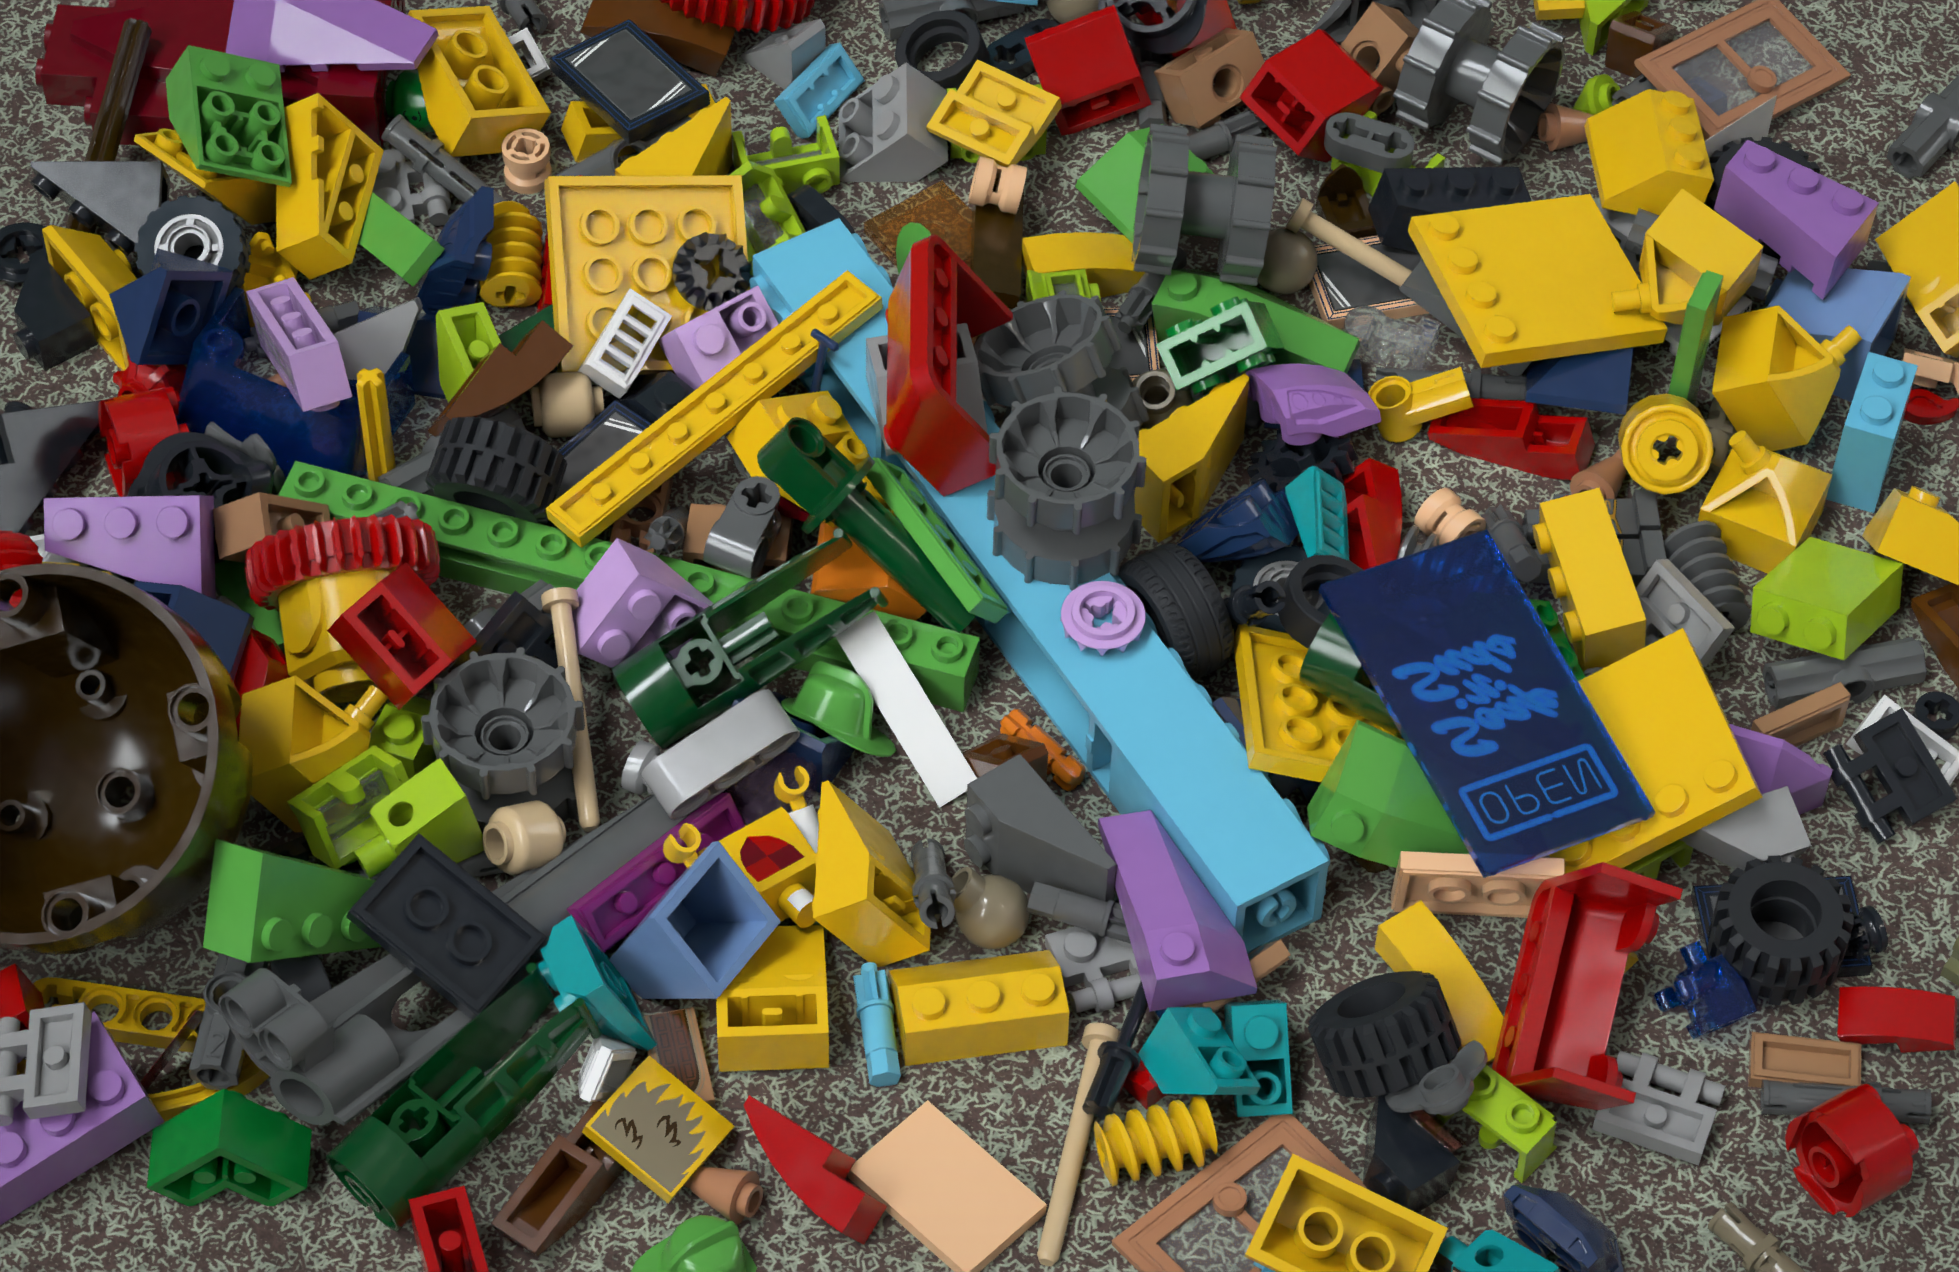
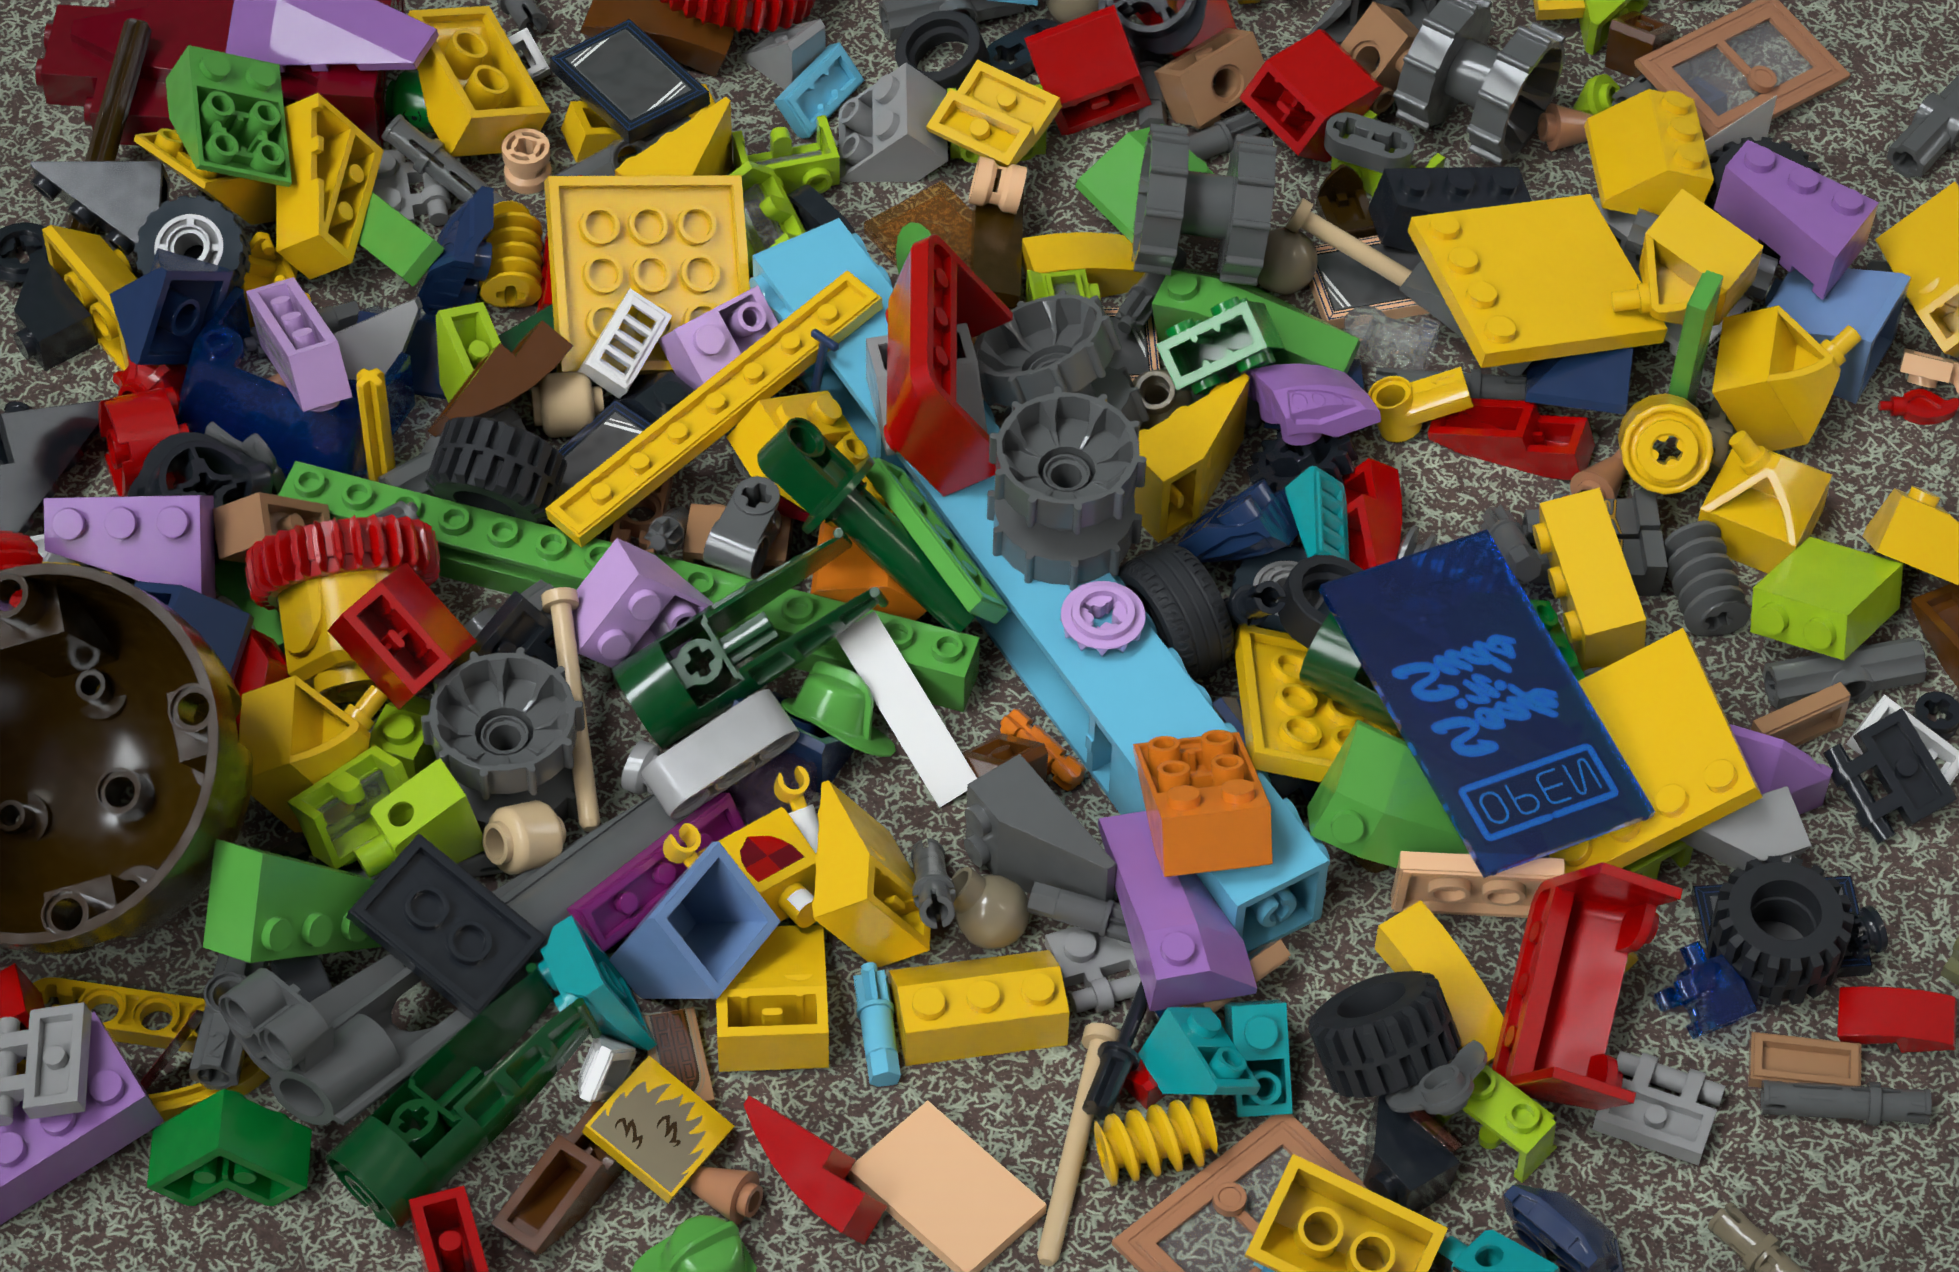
(692, 279): black gear -> none
(1204, 803): none -> orange slope
(1446, 517): light nougat wheel -> none
(1674, 604): light grey plate -> none
(1851, 1151): red brick -> none
(1871, 432): medium azure brick -> none

